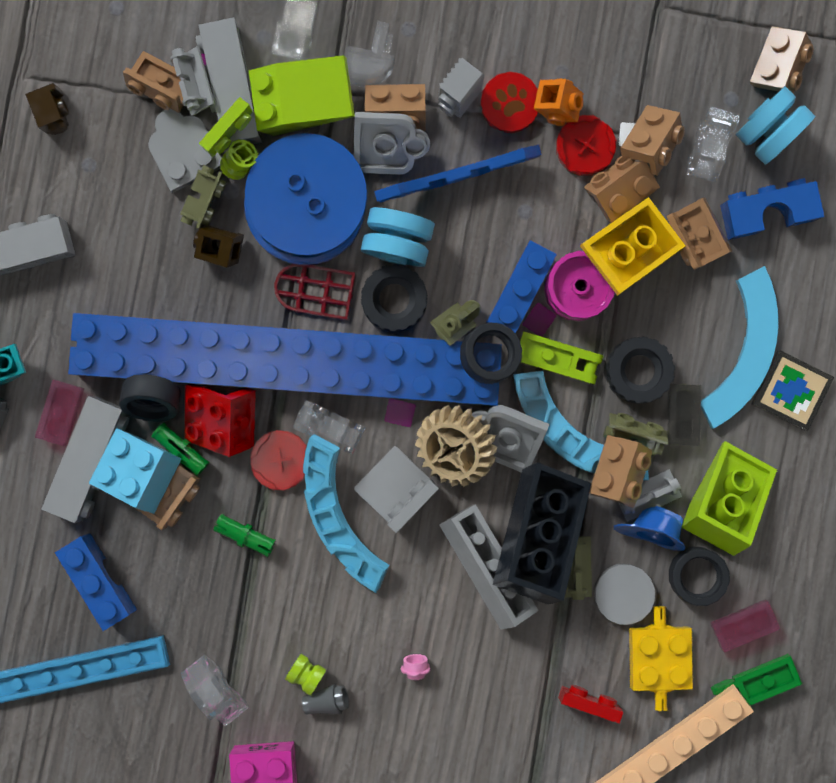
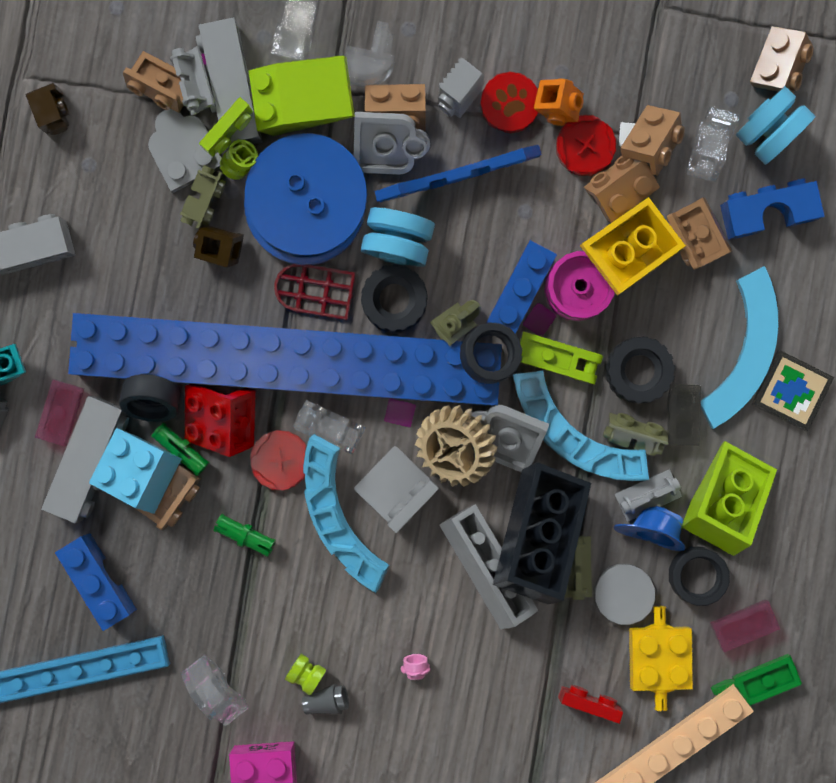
(621, 471): medium nougat bracket -> none

